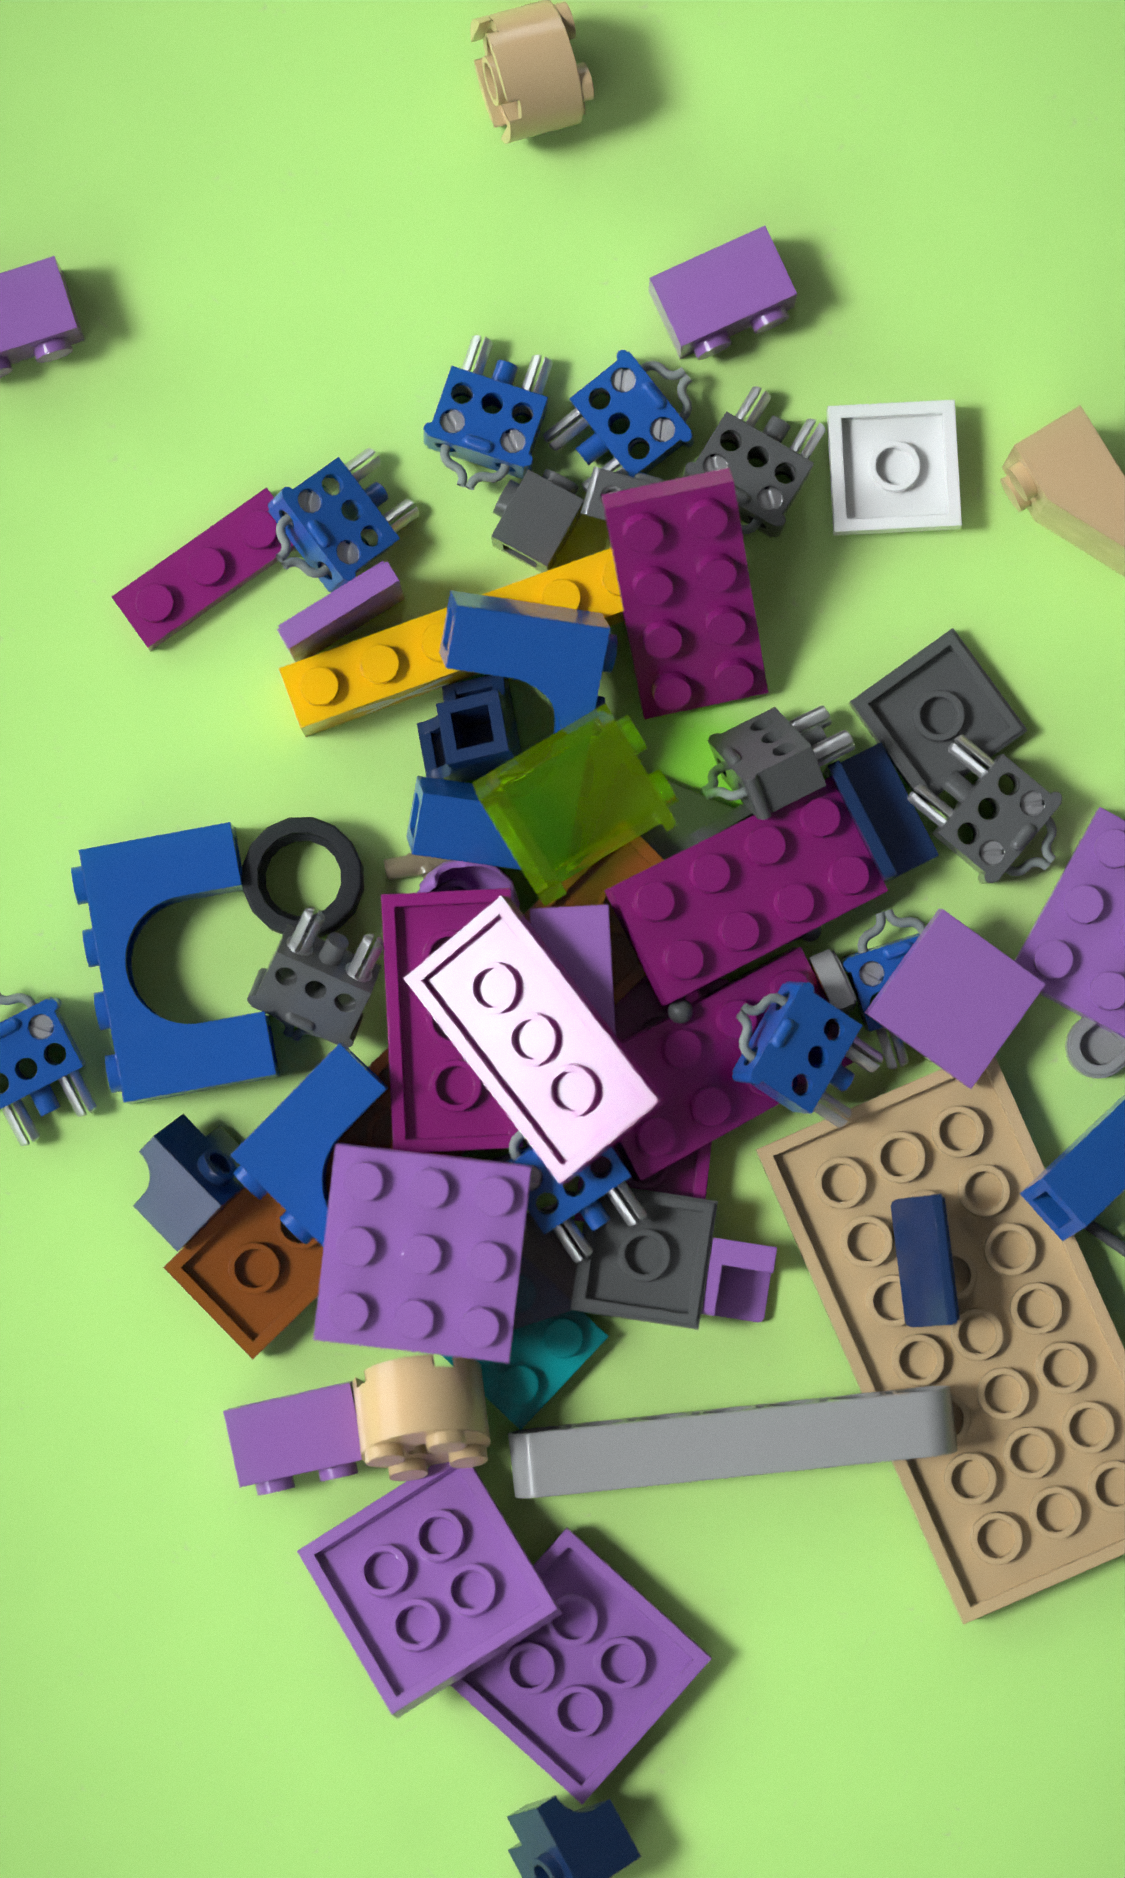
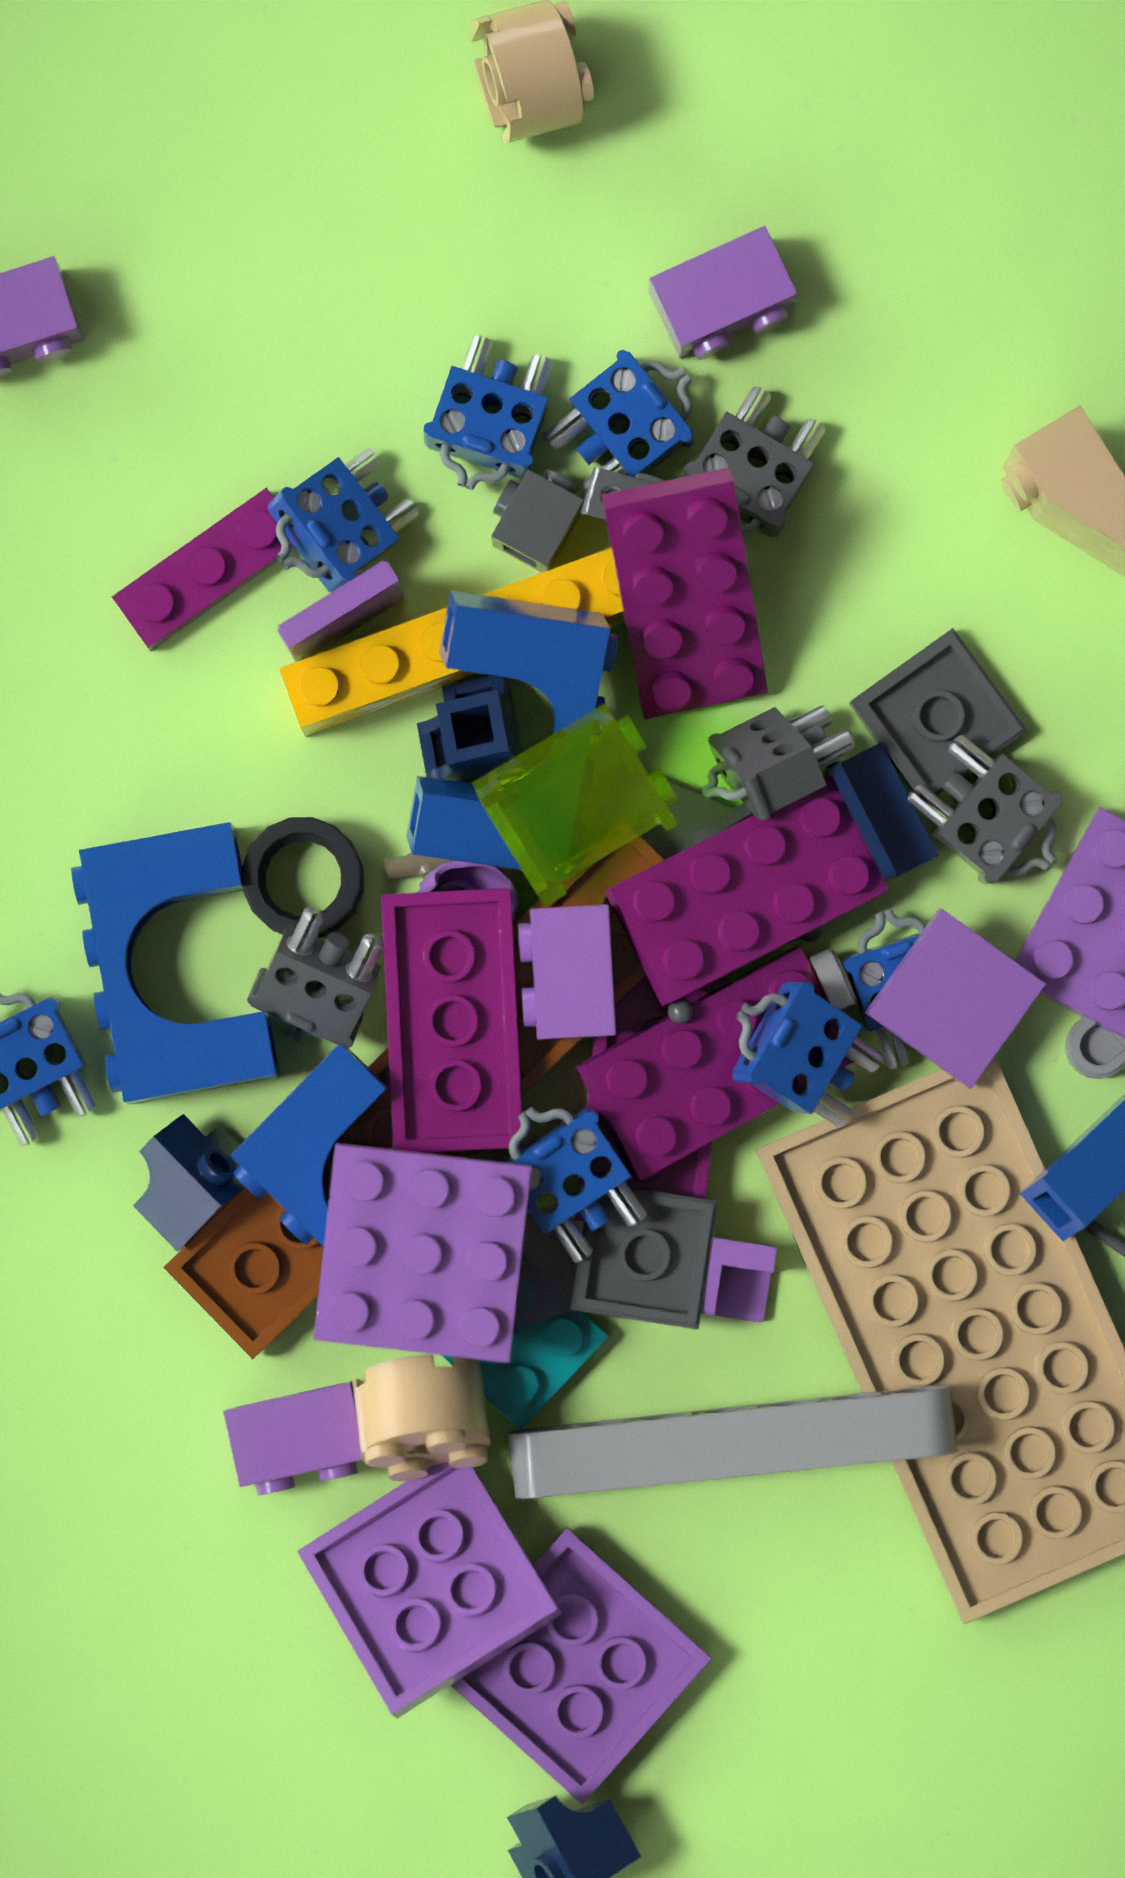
(534, 1039): plate -> none
(894, 467): white plate -> none
(925, 1261): dark blue slope -> none

